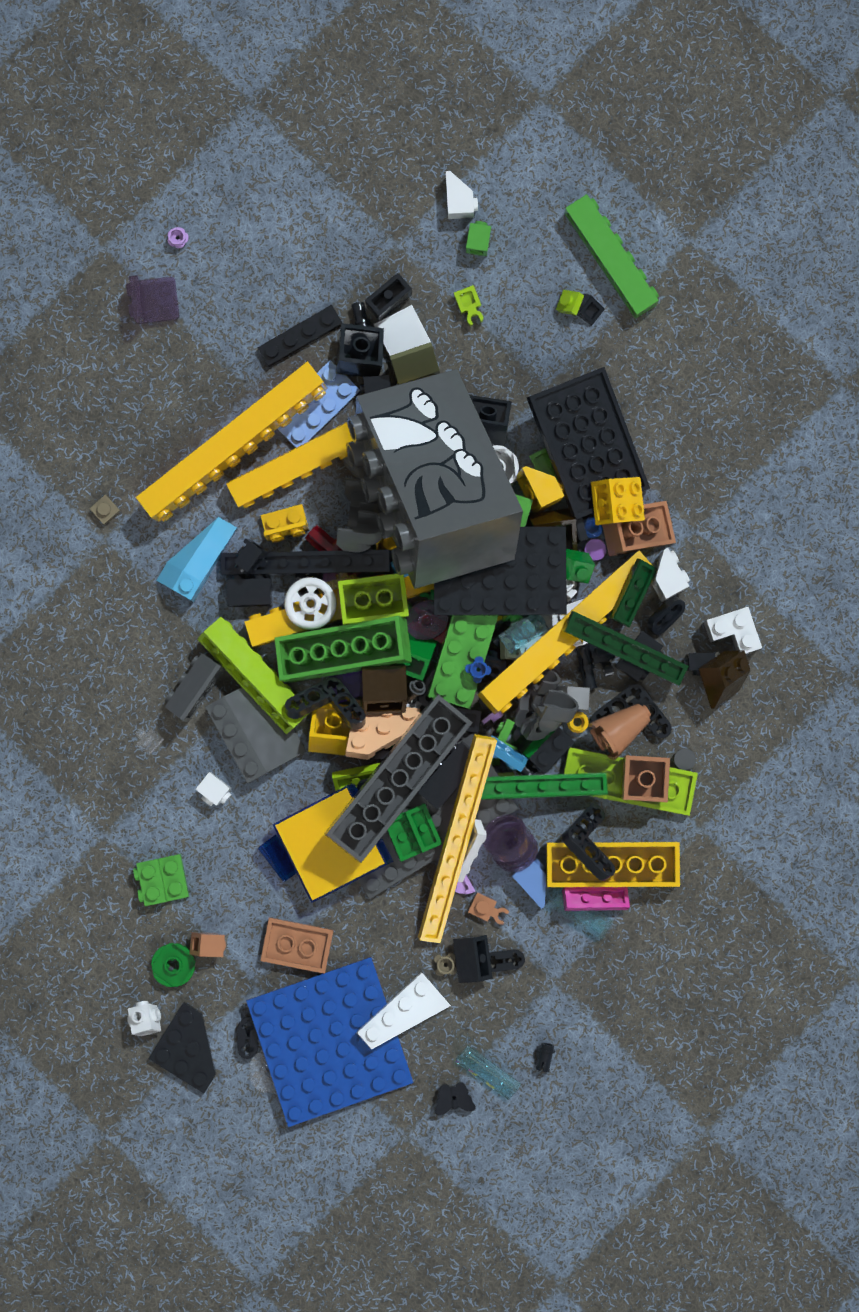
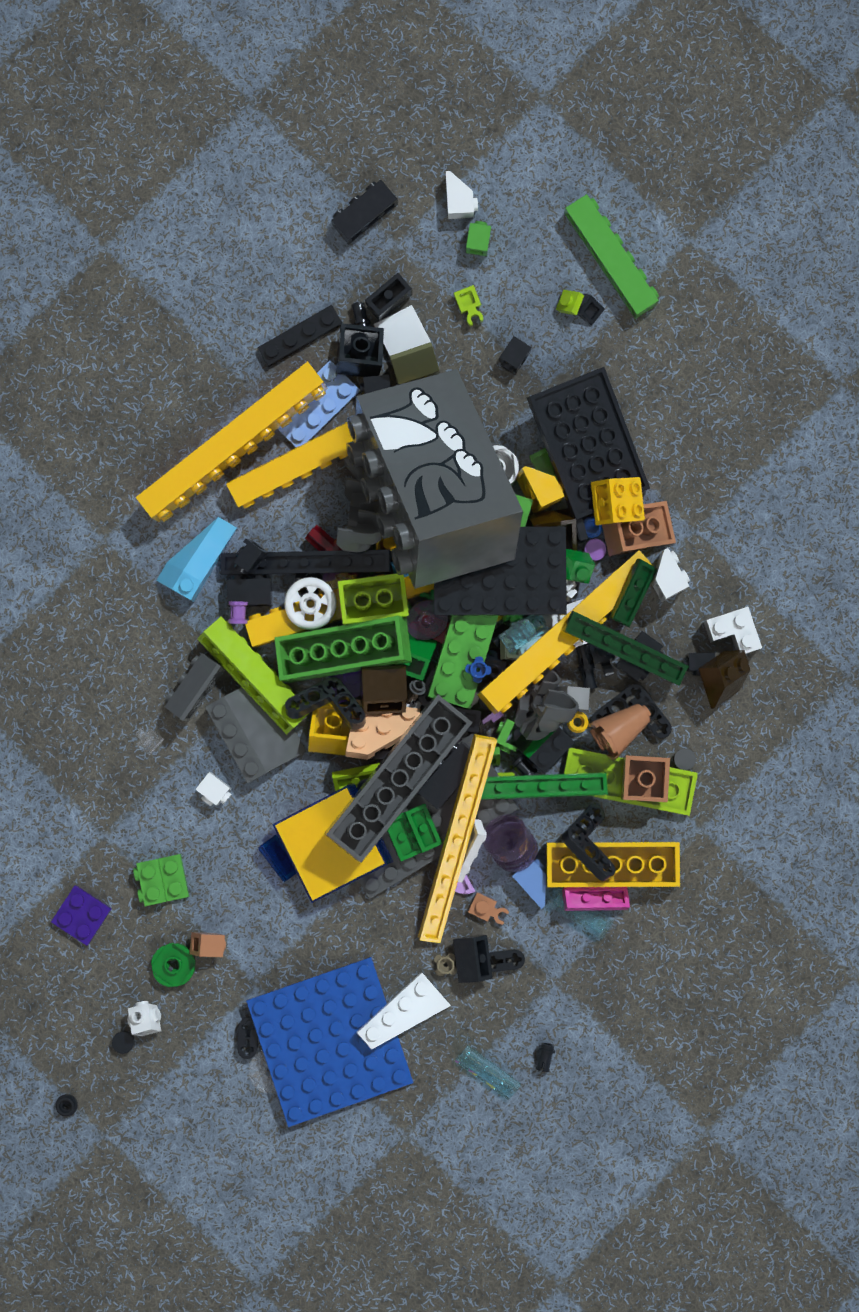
(60, 1107): none -> black plate
(81, 915): none -> dark purple plate
(105, 509): dark tan plate -> none
(123, 1042): none -> black tile
(153, 299): clear purple bracket -> none
(173, 233): lavender plate -> none
(186, 1049): black plate -> none
(238, 612): none -> medium lavender bush
(284, 523): yellow bracket -> none
(297, 945): nougat plate -> none
(364, 211): none -> black brick
(445, 1101): black animal -> none
(494, 417): black slope -> none
(513, 758): dark azure plate -> none
(514, 355): none -> black brick
(666, 615): black plate -> none

